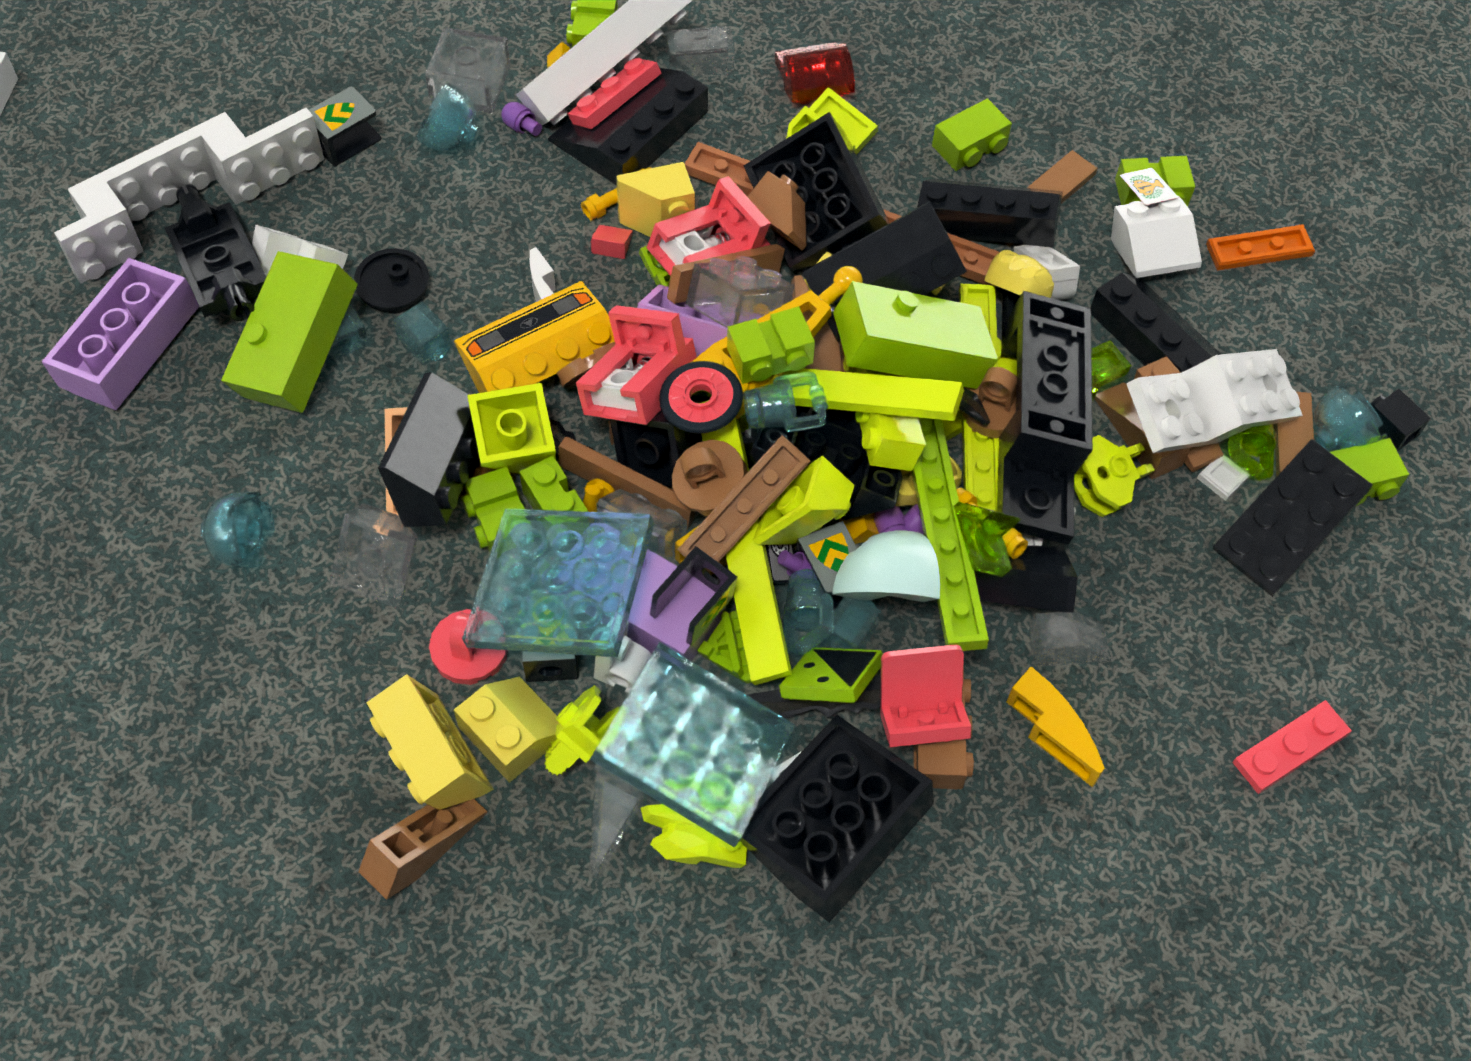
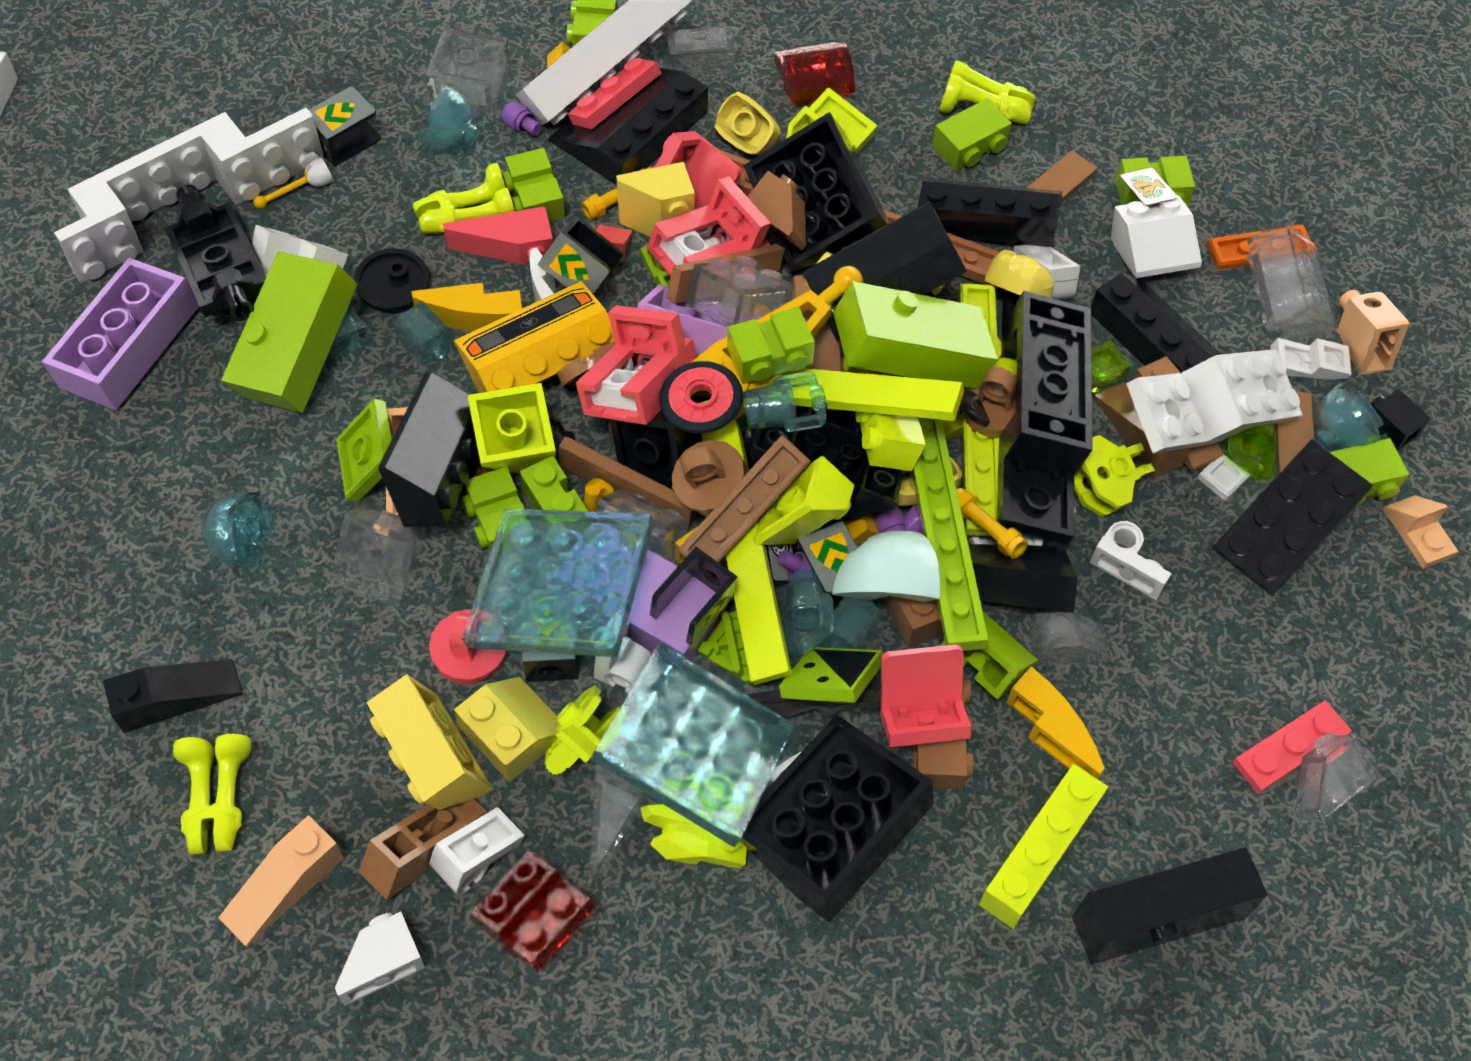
(168, 691): none -> black slope
(198, 756): none -> neon yellow piece
(281, 880): none -> light nougat slope
(315, 174): none -> hinge
(362, 449): none -> lime tile
(378, 958): none -> white slope
(450, 207): none -> neon yellow piece
(467, 305): none -> yellow slope
(470, 850): none -> white plate
(502, 235): none -> coral slope
(532, 911): none -> clear red brick
(533, 183): none -> lime brick
(580, 256): none -> piece
(702, 161): none -> coral bracket
(746, 124): none -> light yellow piece
(914, 619): none -> medium nougat slope
(971, 86): none -> neon yellow piece
(983, 537): clear neon green slope -> none
(1001, 662): none -> lime brick
(1042, 846): none -> neon yellow brick
(1125, 563): none -> white plate
(1168, 905): none -> black brick
(1290, 284): none -> clear slope
(1319, 360): none -> white slope
(1332, 776): none -> clear slope
(1371, 330): none -> light nougat torso
(1419, 527): none -> light nougat slope

